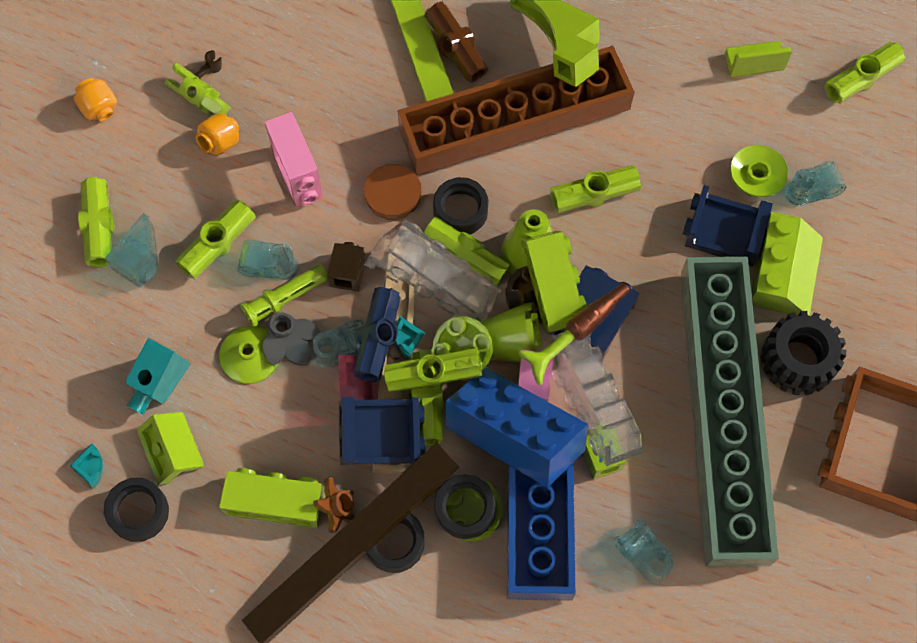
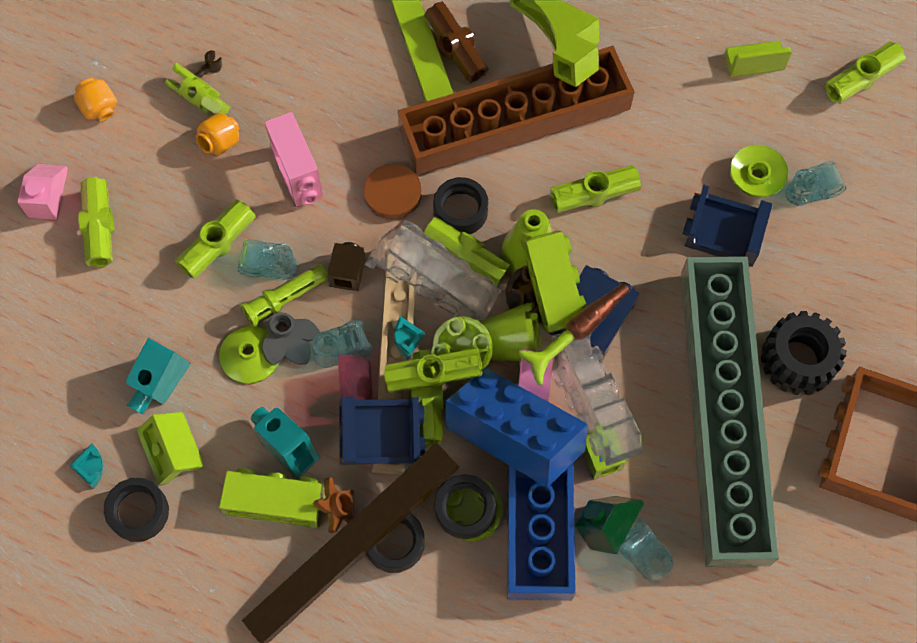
(42, 191): none -> bright pink slope
(136, 253): clear light blue slope -> none
(285, 440): none -> teal torso
(377, 334): dark blue piece -> none
(607, 522): none -> dark green slope
(786, 265): lime slope -> none

